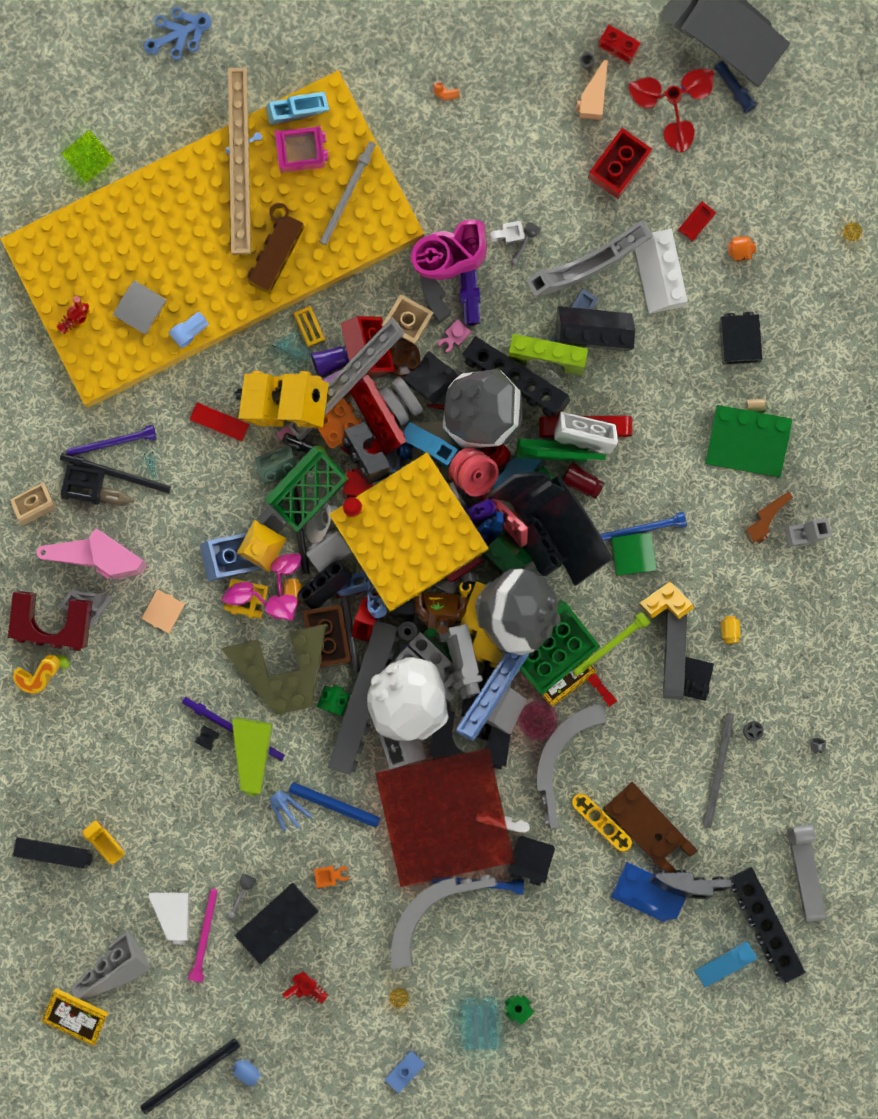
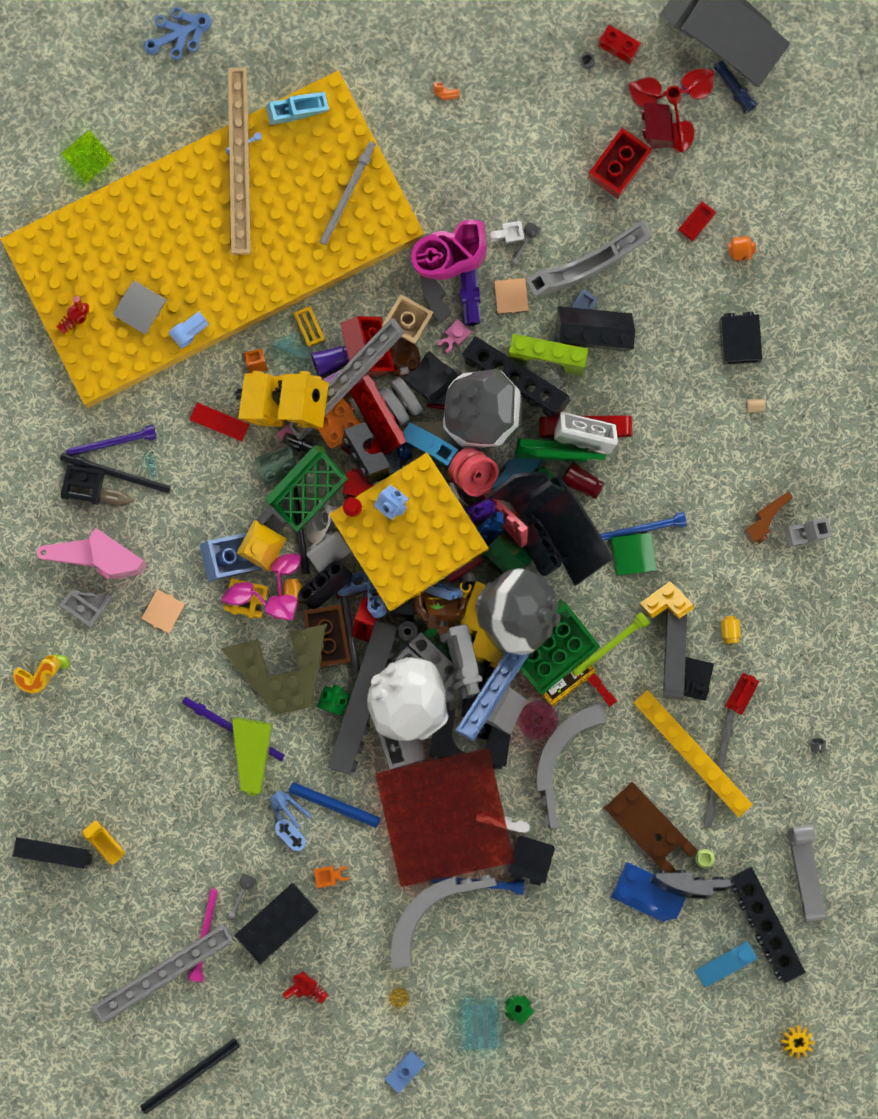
(24, 626): dark red arch -> none
(33, 504): tan slope -> none
(75, 1017): tile -> none
(119, 966): light grey wedge -> none
(163, 973): none -> light grey tile
(173, 914): white slope -> none
(207, 737): black wheel -> none
(246, 1072): medium blue brick -> none
(255, 360): none -> orange slope
(277, 250): reddish brown hinge -> none
(286, 838): none -> light blue beam
(301, 149): window -> none
(391, 502): none -> light blue brick
(444, 591): none -> medium blue tile
(499, 454): red wheel -> none
(511, 296): none -> light nougat piece
(593, 96): light nougat slope -> none
(604, 819): yellow beam -> none
(658, 125): none -> dark red slope
(661, 273): white slope -> none
(693, 753): none -> yellow plate
(705, 858): none -> yellowish green plate
(742, 693): none -> red hinge
(748, 441): green slope -> none
(756, 729): dark grey wheel -> none
(798, 1049): none -> yellow gear
(852, 231): clear yellow plate -> none

